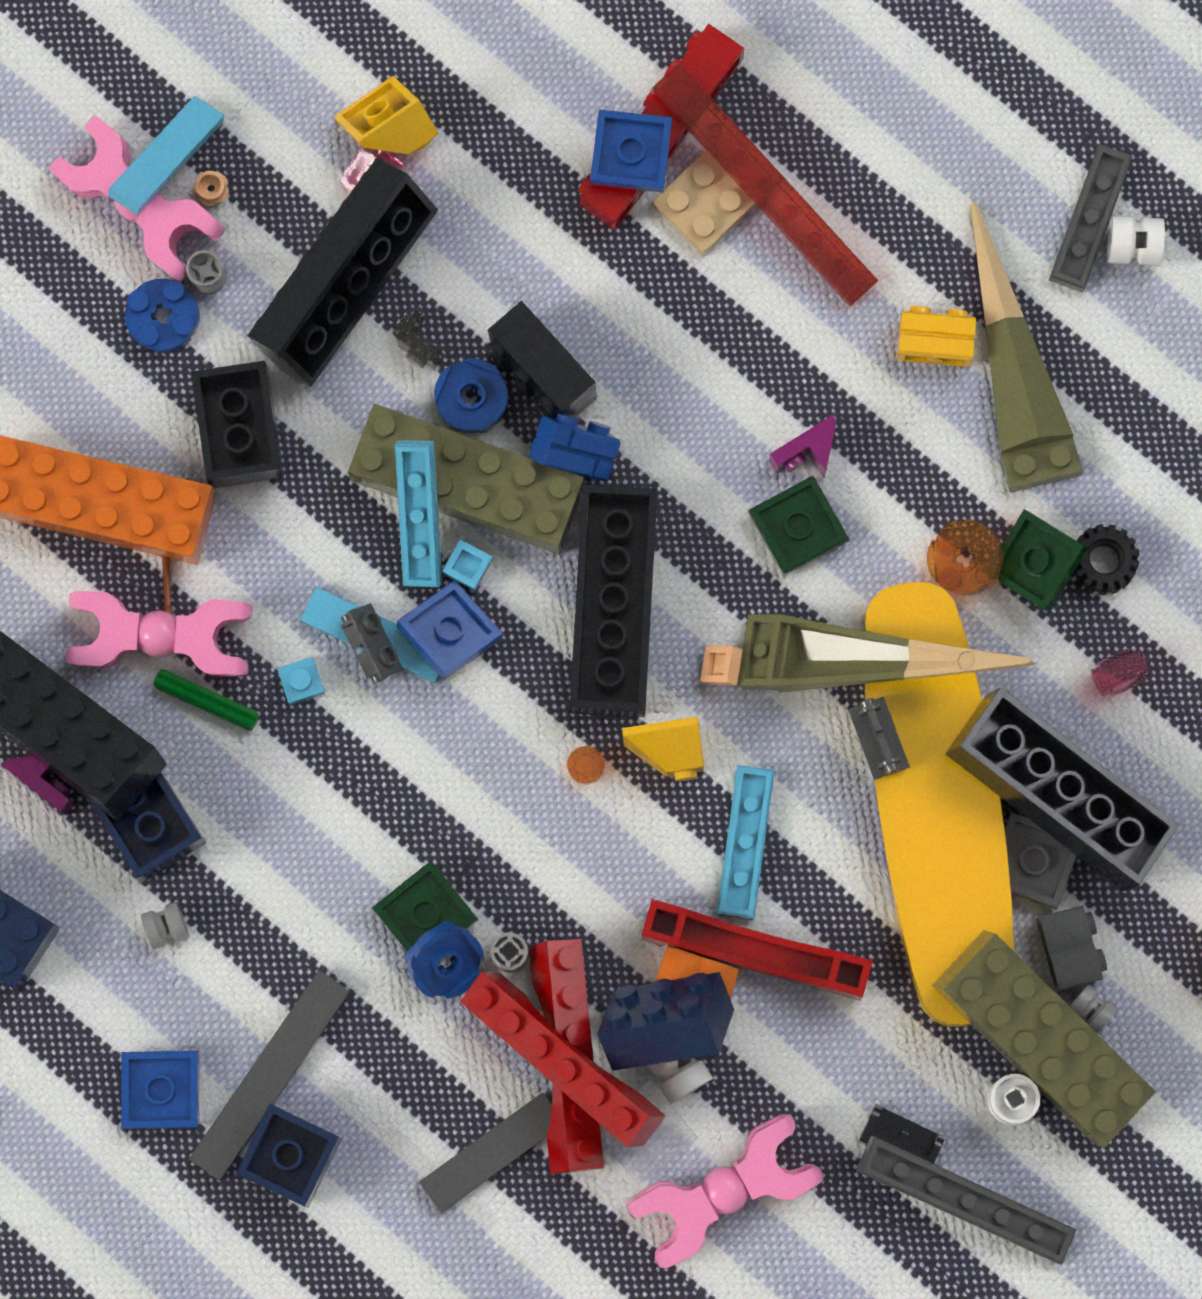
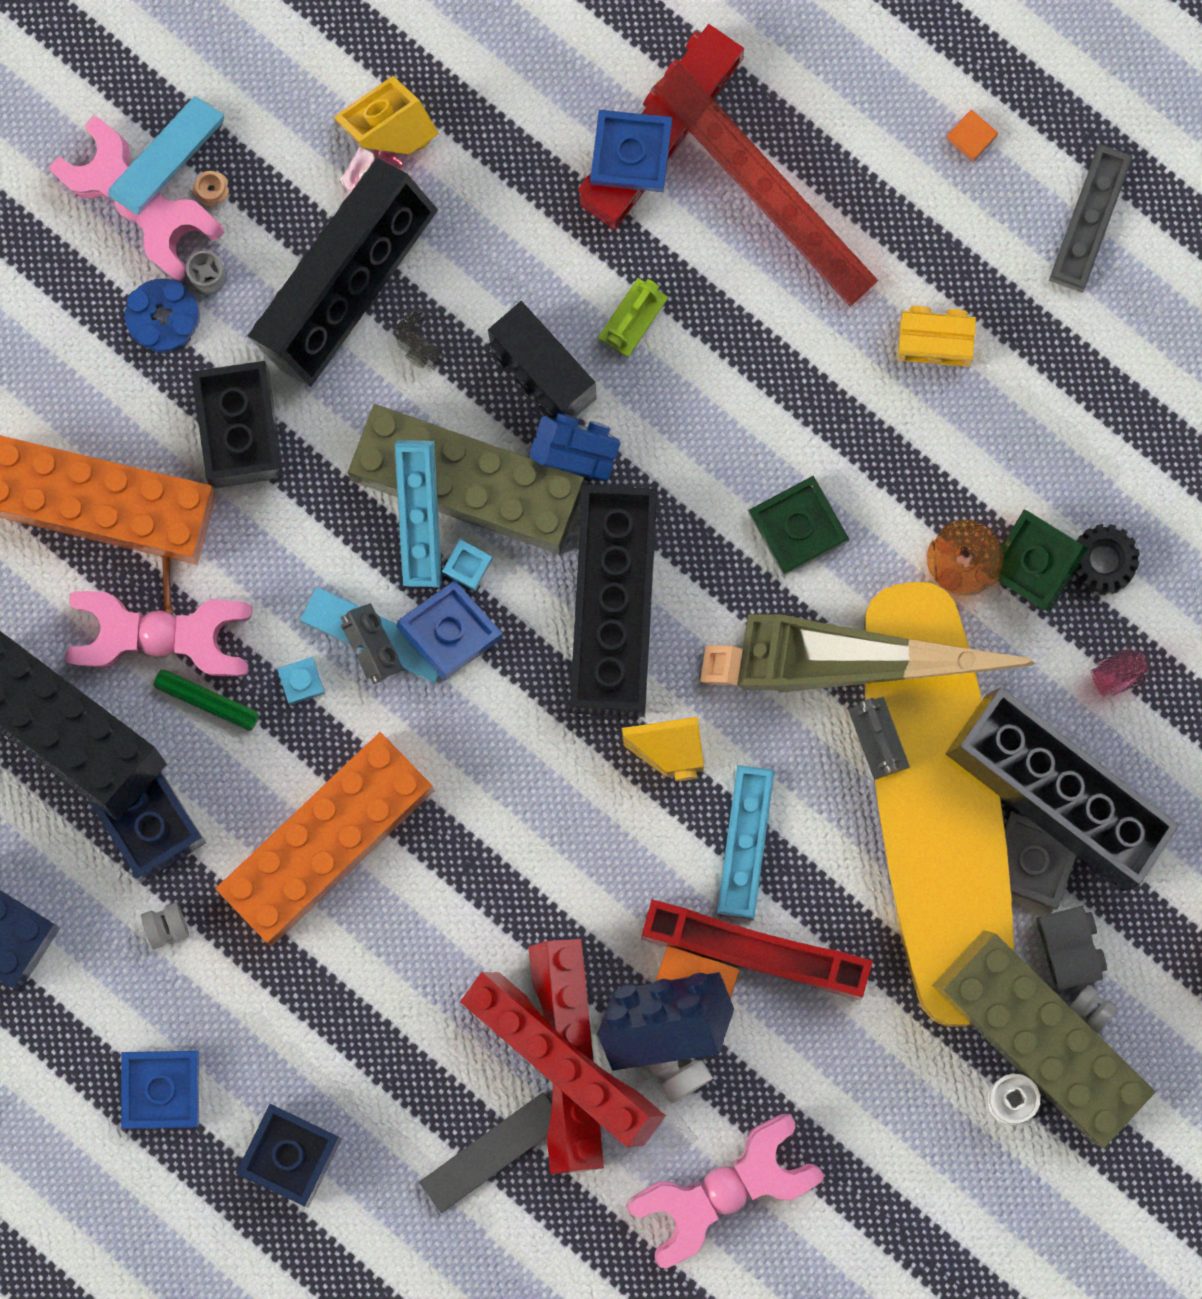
(35, 776): magenta slope -> none
(269, 1075): dark grey tile -> none
(325, 839): none -> orange brick
(421, 905): dark green plate -> none
(431, 948): blue plate -> none
(462, 377): blue plate -> none
(508, 958): light grey wheel -> none
(585, 765): clear orange tile -> none
(633, 316): none -> lime hinge
(703, 203): tan plate -> none
(814, 442): magenta slope -> none
(902, 1134): black hinge -> none
(966, 1200): dark grey tile -> none
(972, 135): none -> orange tile
(1030, 421): olive plate -> none
(1122, 240): white wheel -> none

